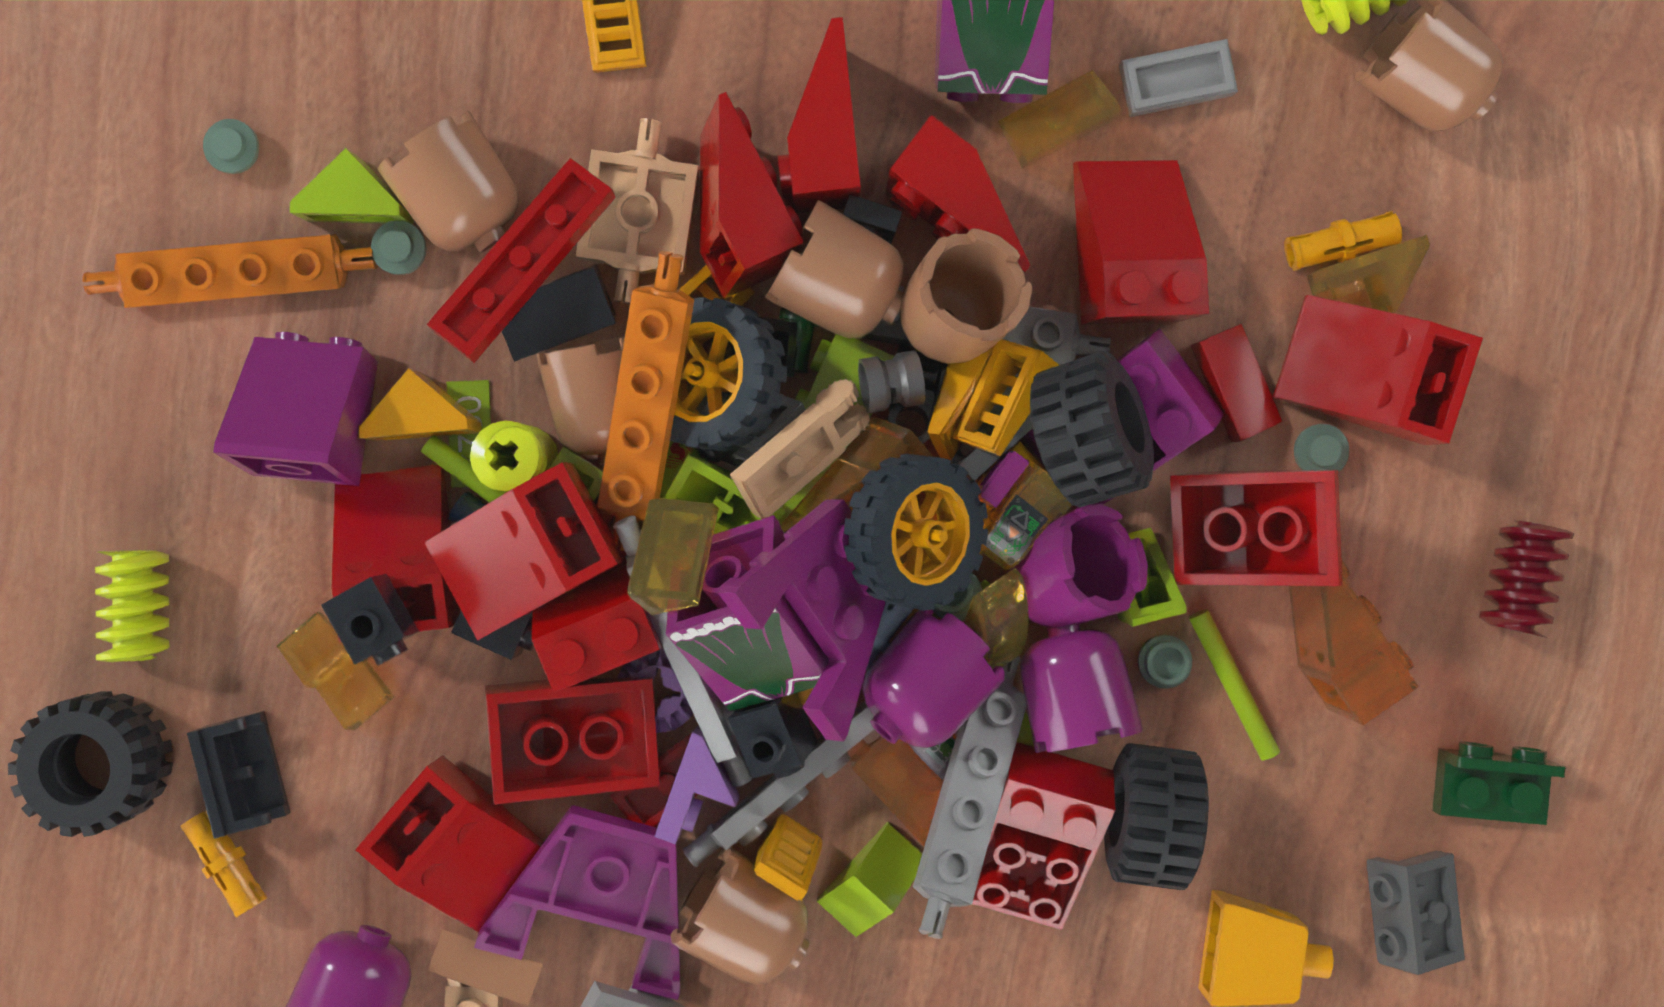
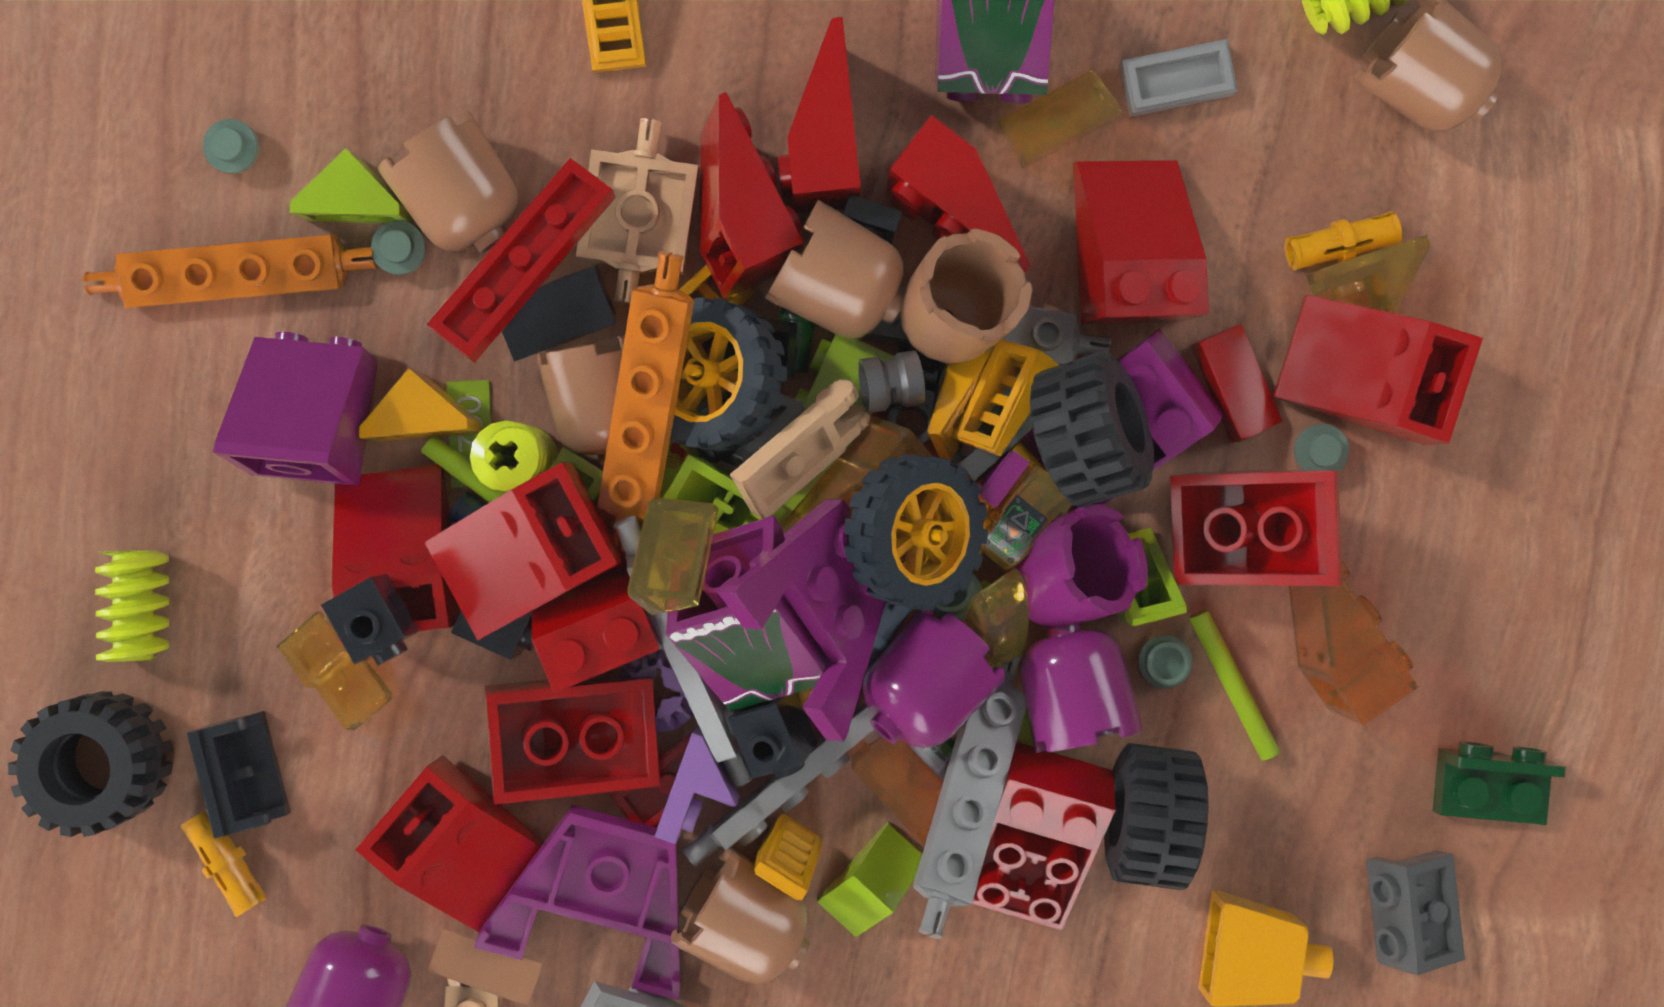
(1525, 577): dark red piece -> none

